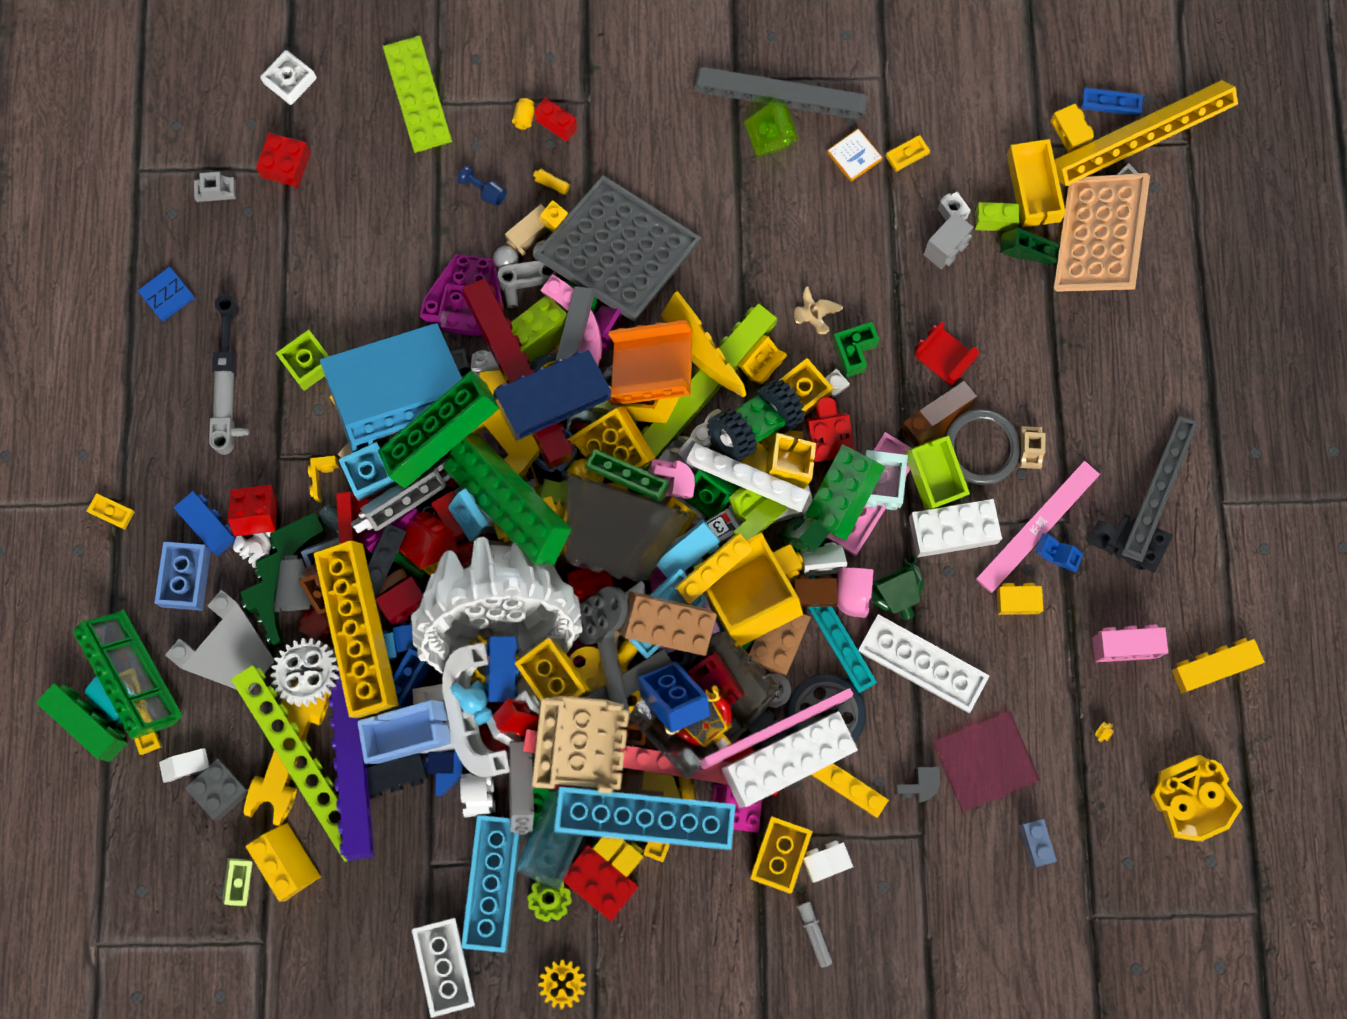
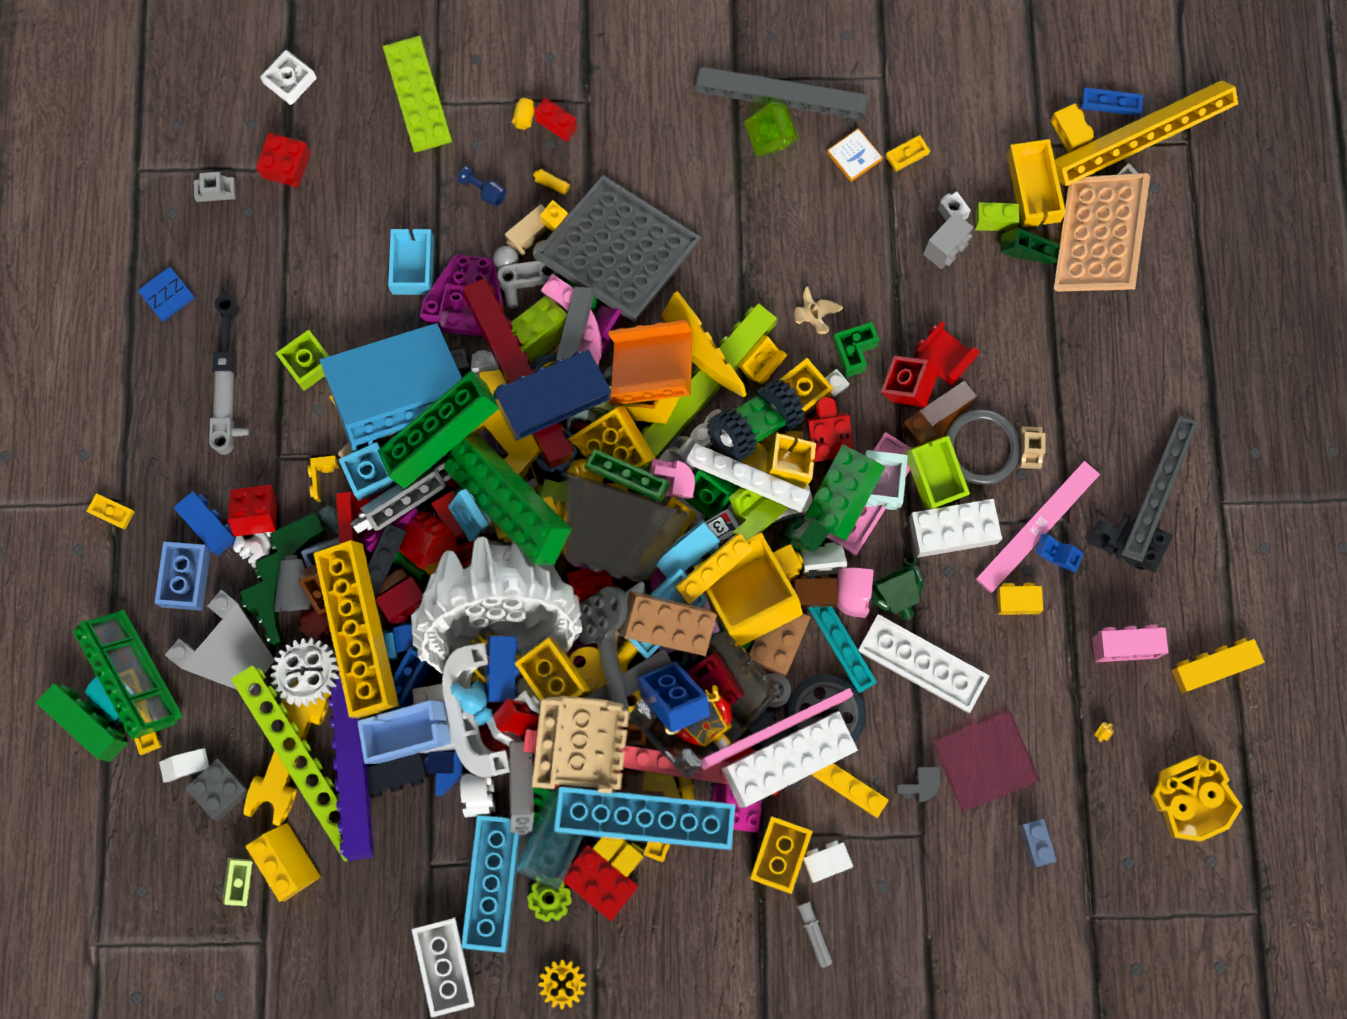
(411, 262): none -> medium azure piece
(910, 381): none -> red brick

